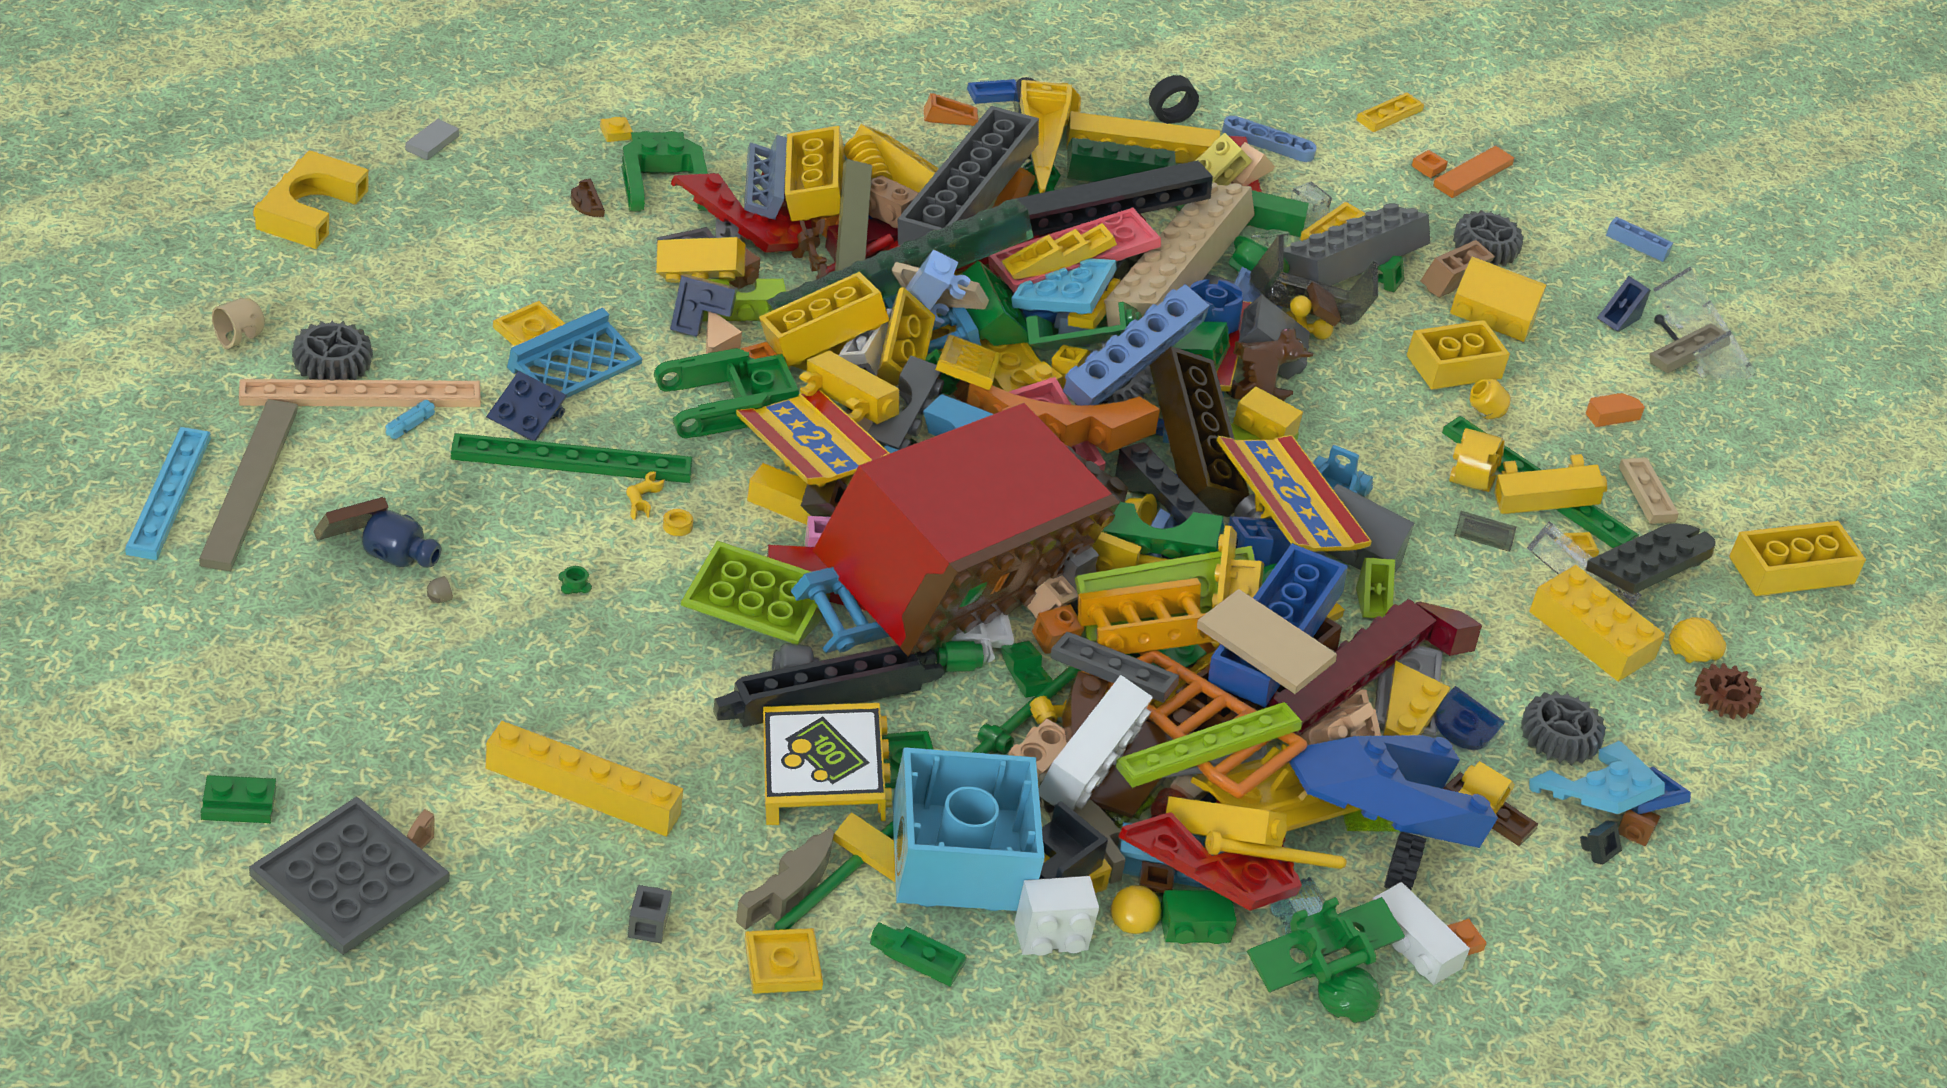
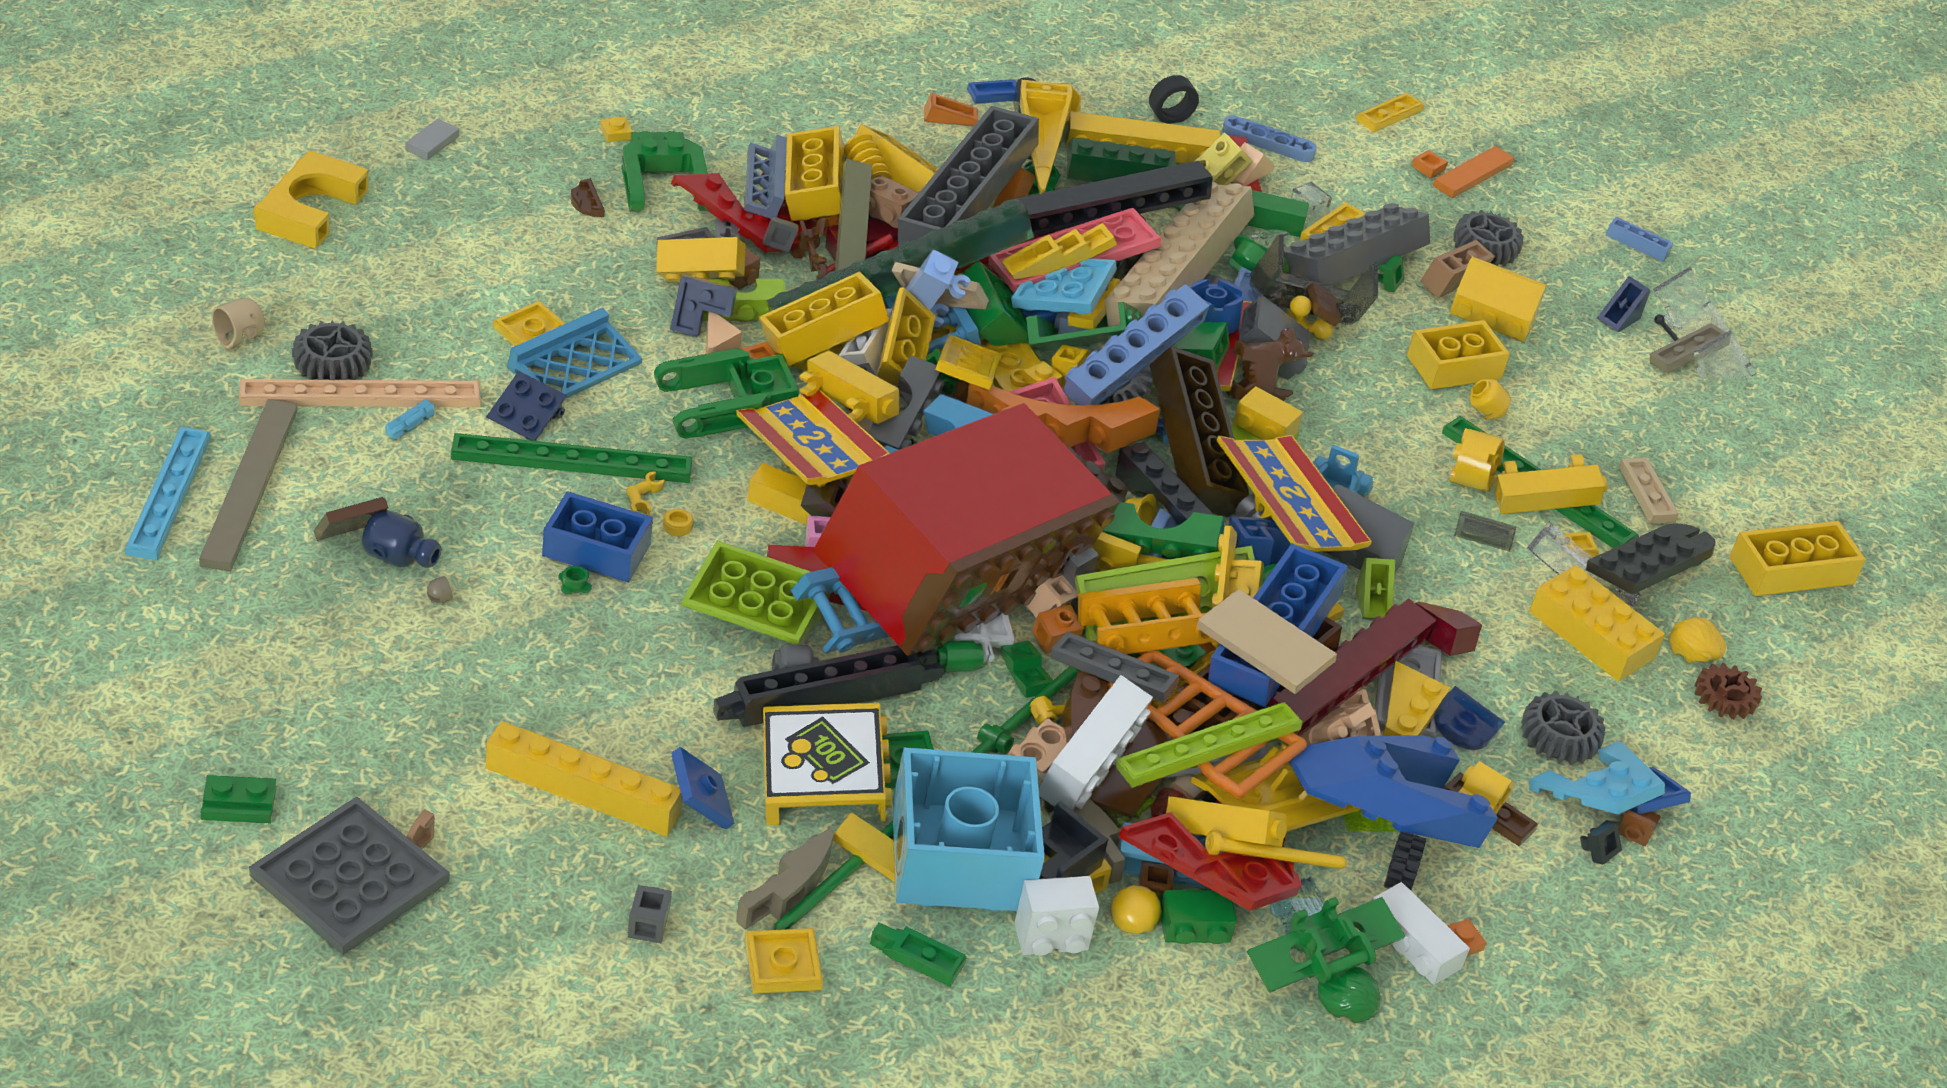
(597, 536): none -> blue brick
(702, 788): none -> blue plate
(780, 234): none -> dark grey tile
(1614, 409): orange piece -> none

